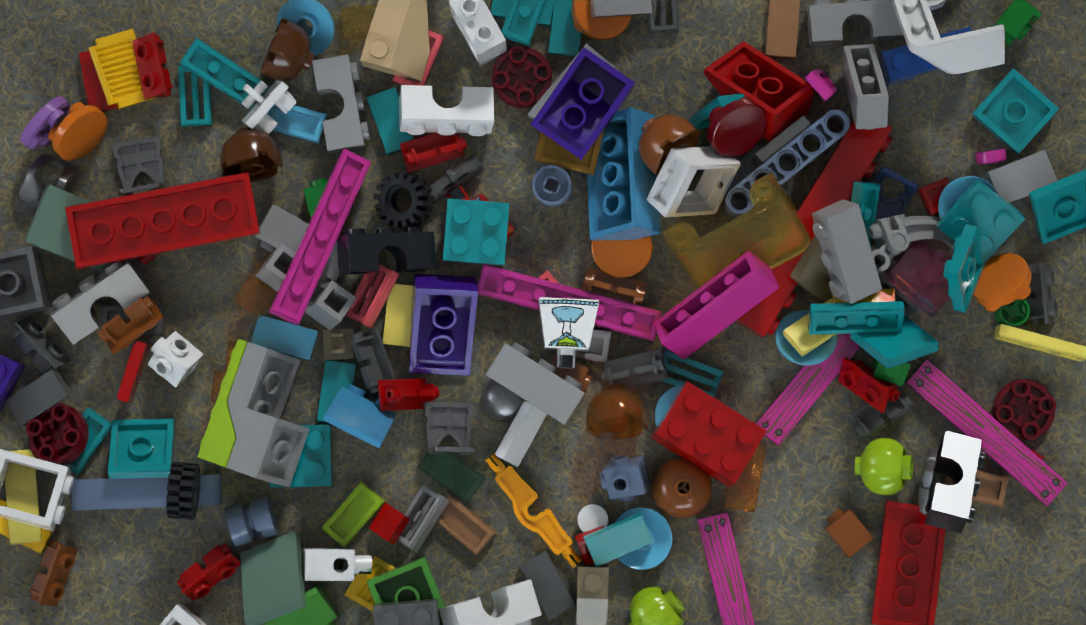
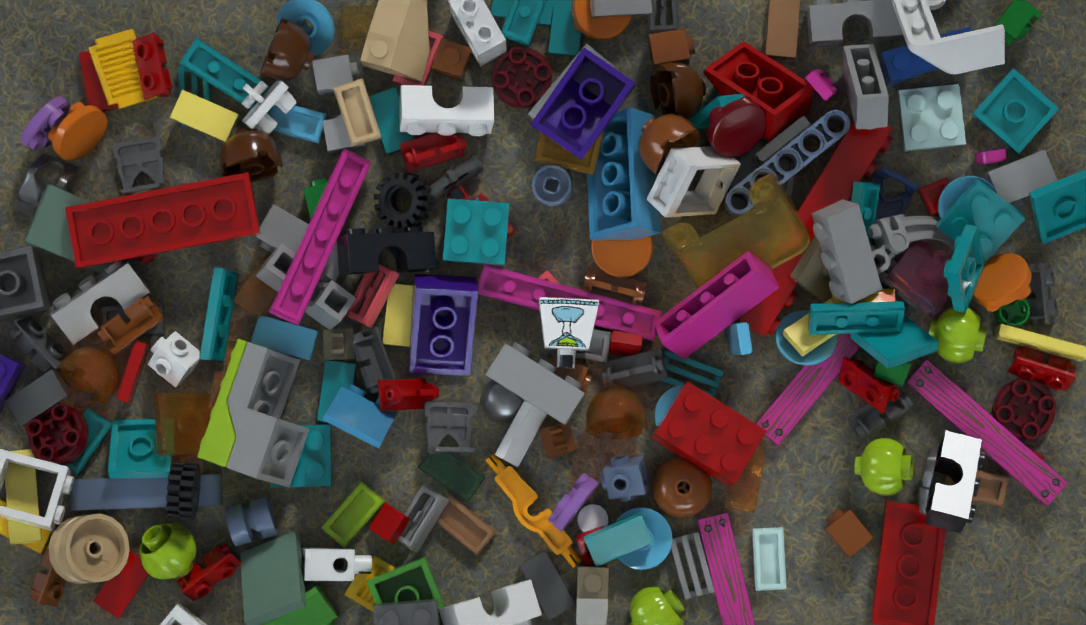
(89, 549): none -> tan wheel
(92, 372): none -> clear orange cylinder
(121, 589): none -> red tile
(167, 551): none -> lime plant
(181, 422): none -> clear orange plate
(204, 116): none -> light yellow tile
(219, 315): none -> teal tile
(357, 112): none -> tan tile
(451, 60): none -> dark orange brick
(558, 439): none -> dark orange tile
(573, 502): none -> medium lavender tile
(625, 343): none -> red tile
(670, 47): none -> dark orange brick
(677, 89): none -> reddish brown cylinder
(698, 590): none -> light grey tile
(739, 338): none -> medium azure tile
(769, 558): none -> light aqua tile
(931, 117): none -> light aqua plate
(958, 335): none -> lime plant
(1056, 374): none -> red hinge

